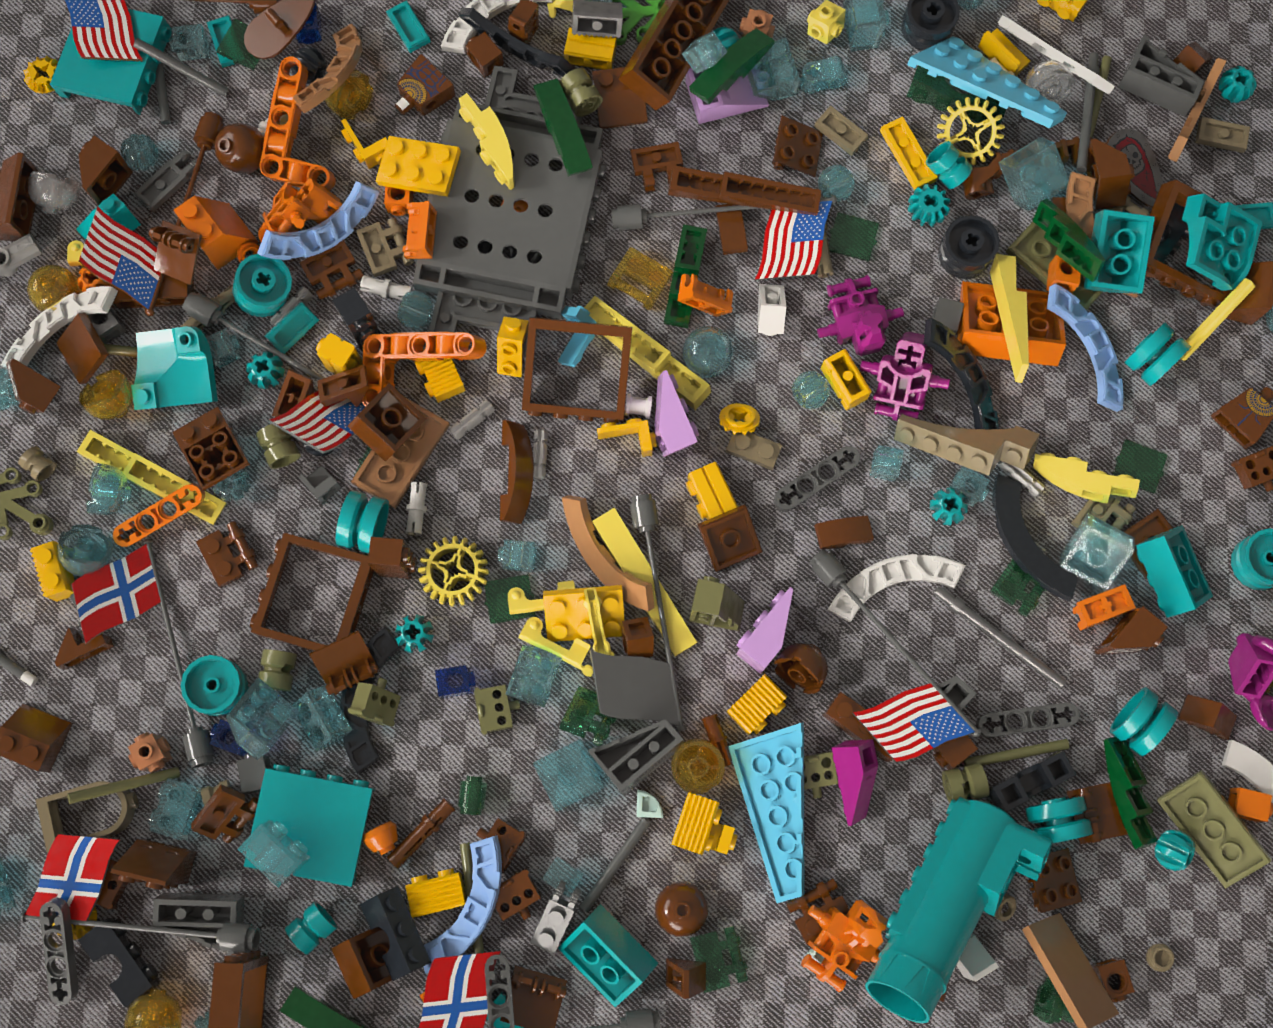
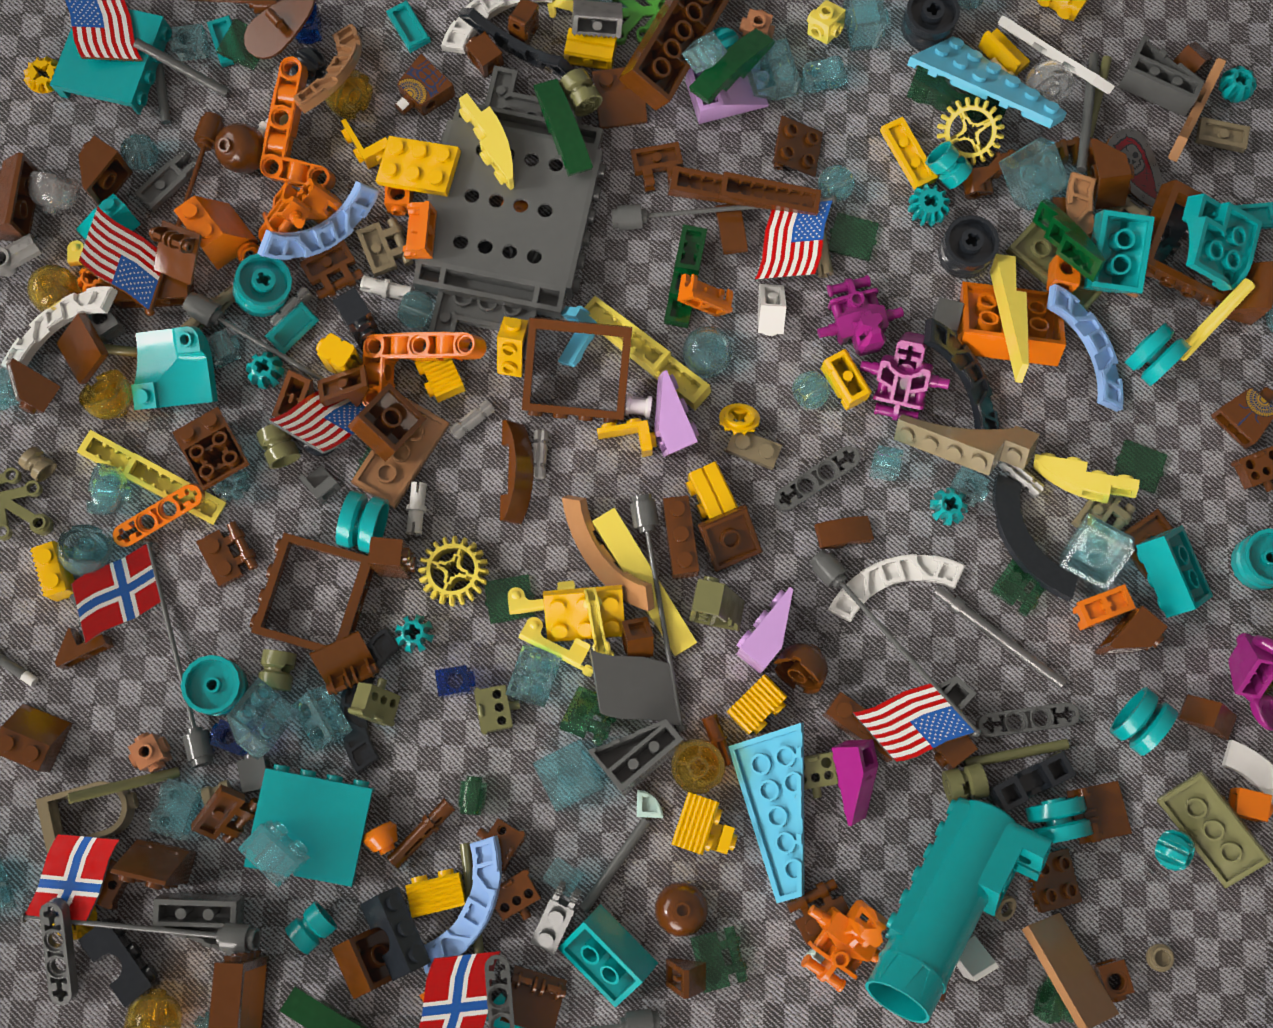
(517, 555): clear light blue brick -> none
(644, 271): clear yellow plate -> none
(680, 537): none -> reddish brown brick
(841, 130): dark tan plate -> none
(1126, 784): dark green slope -> none

